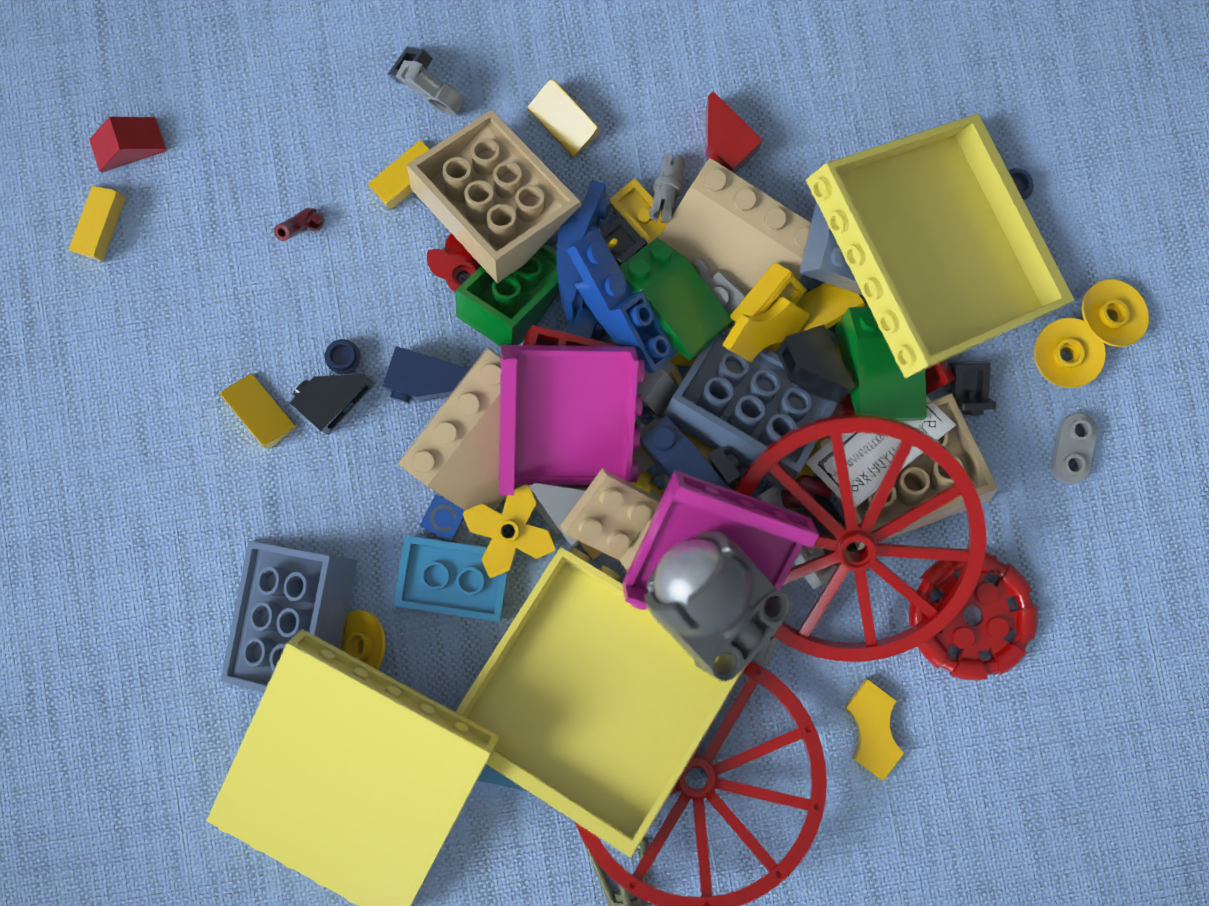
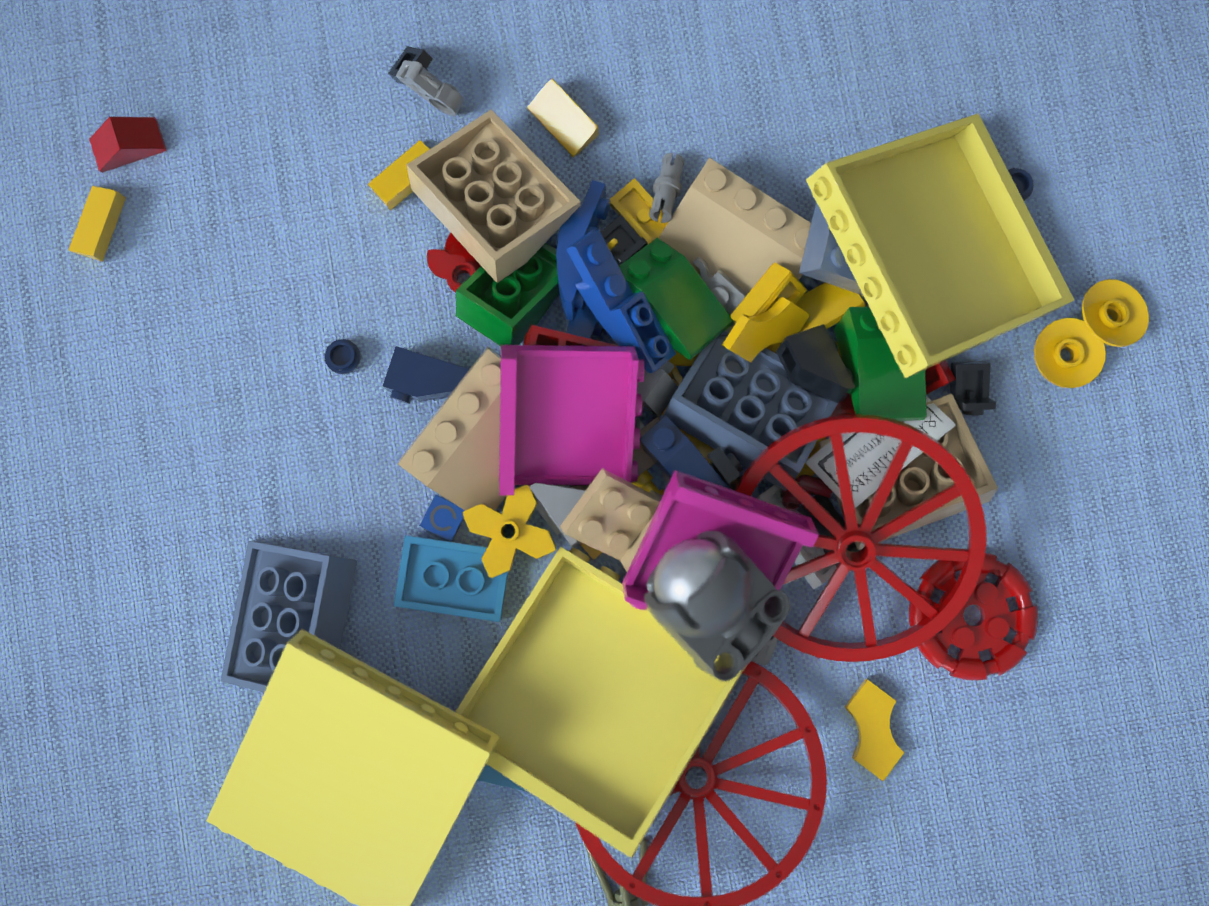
(258, 411): yellow slope -> none
(299, 223): dark red arm -> none
(330, 398): black slope -> none
(364, 638): yellow dish -> none
(728, 136): red slope -> none
(1071, 446): light grey plate -> none

